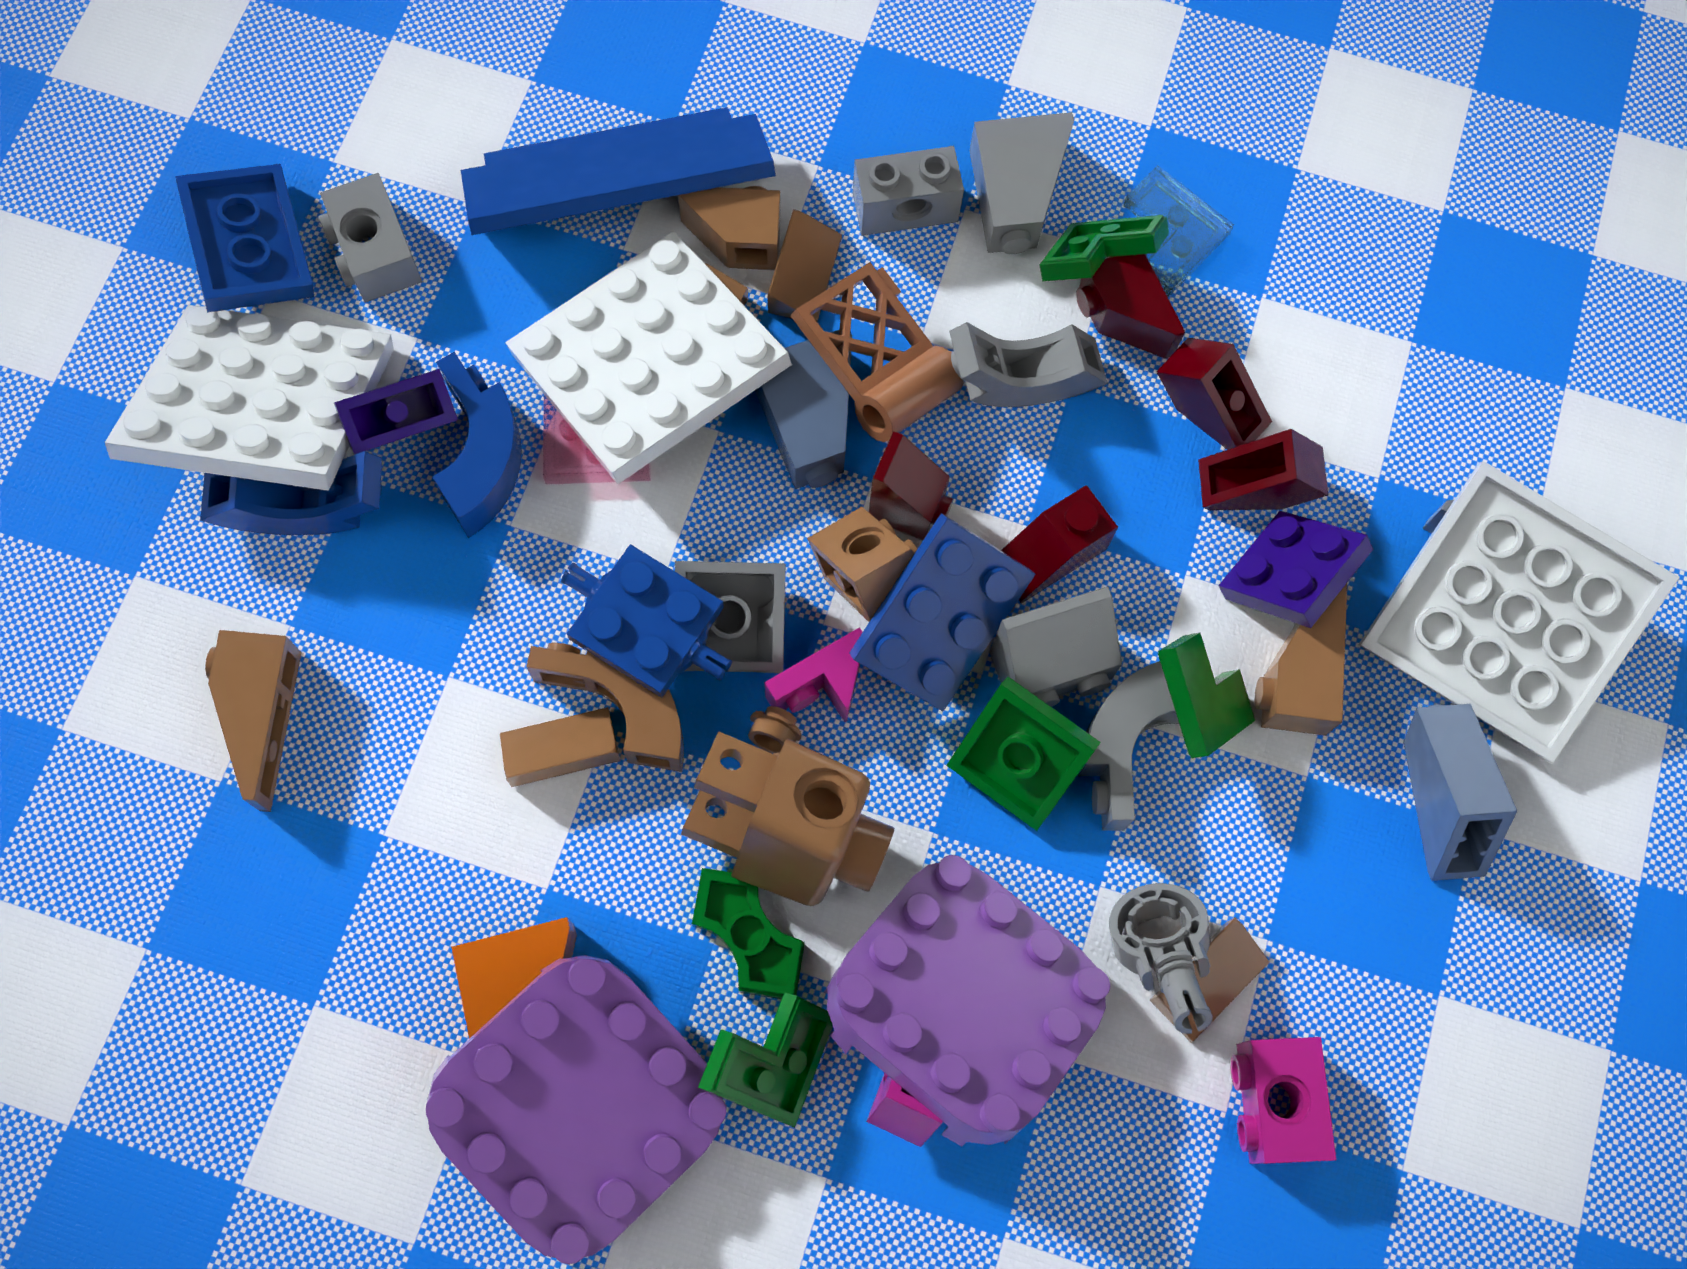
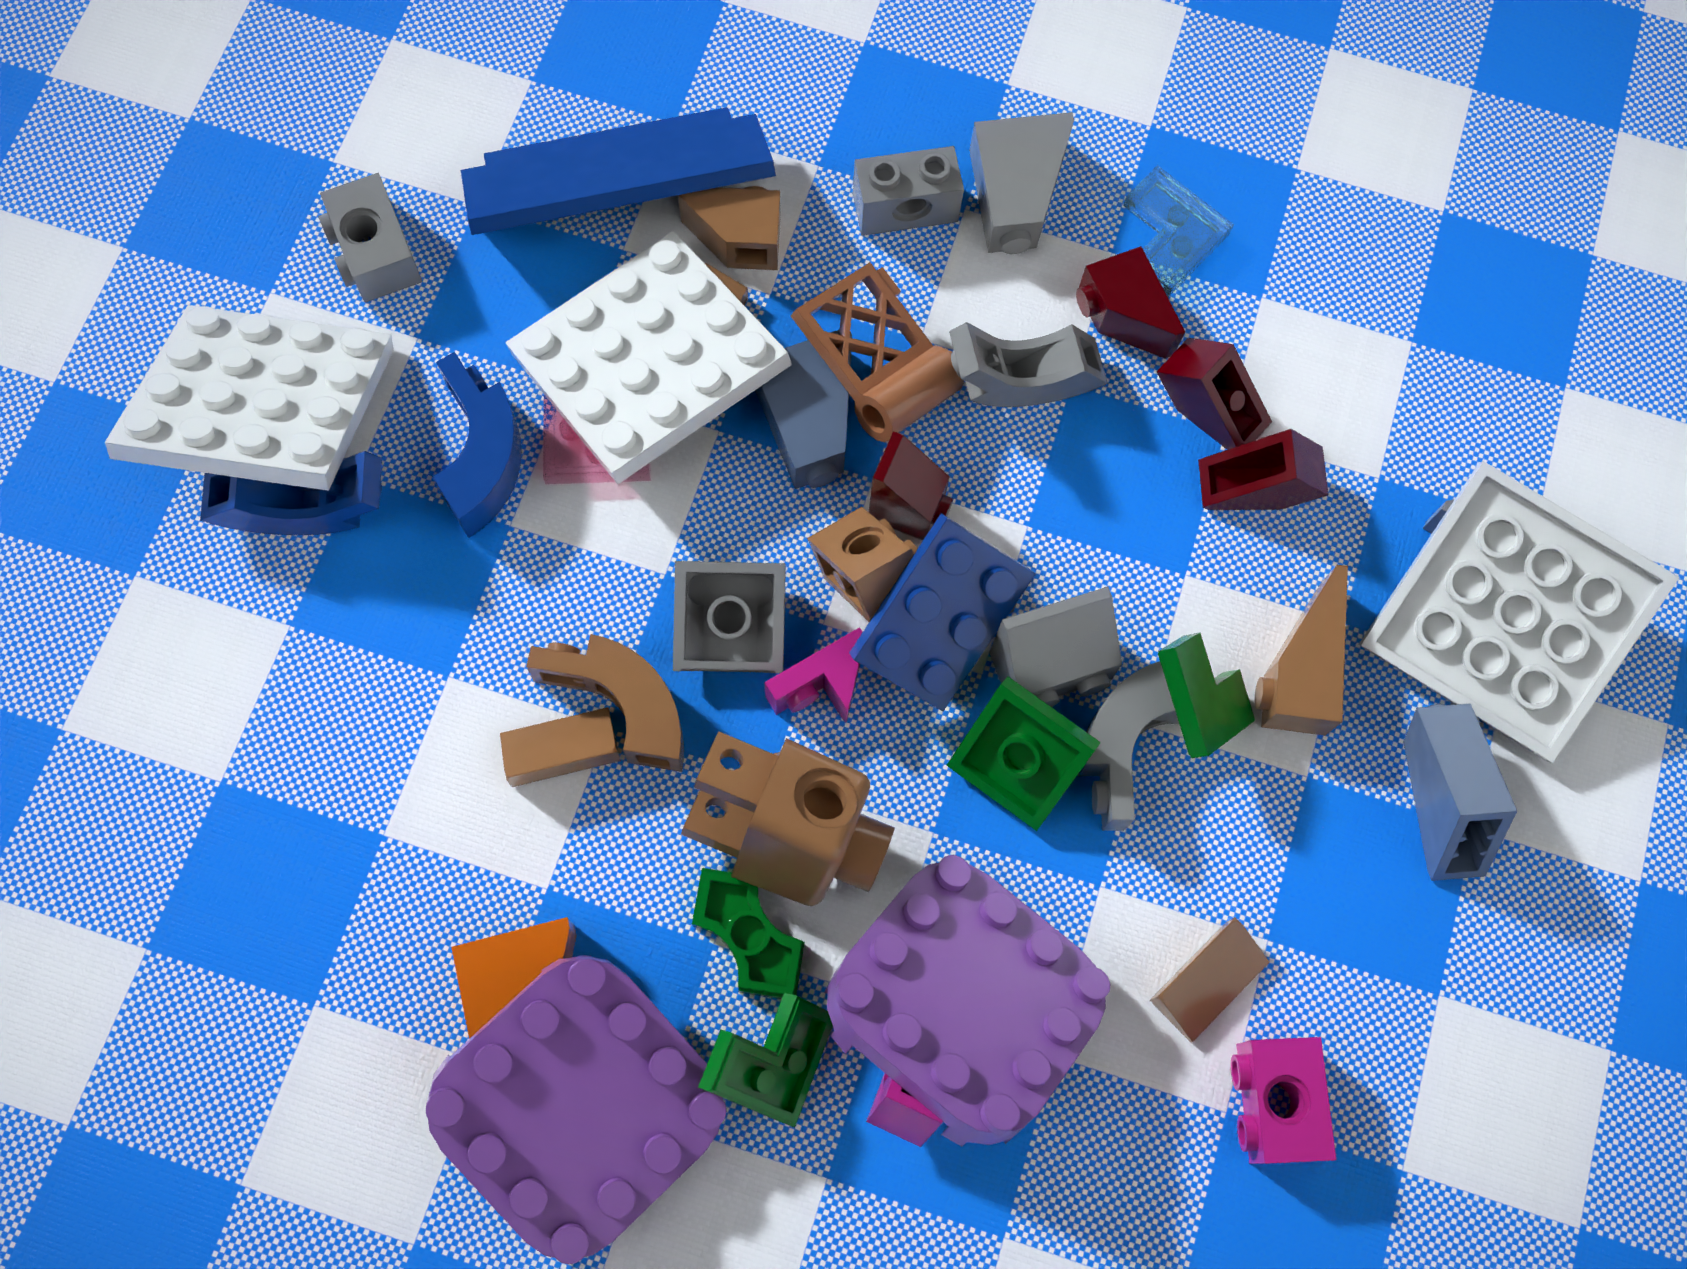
(244, 237): blue plate -> none
(253, 695): medium nougat slope -> none
(396, 411): dark purple slope -> none
(646, 621): blue plate -> none
(773, 728): medium nougat plate -> none
(803, 264): medium nougat slope -> none
(1062, 539): dark red slope -> none
(1087, 245): green tile -> none
(1167, 956): light grey pin -> none
(1296, 568): dark purple plate -> none

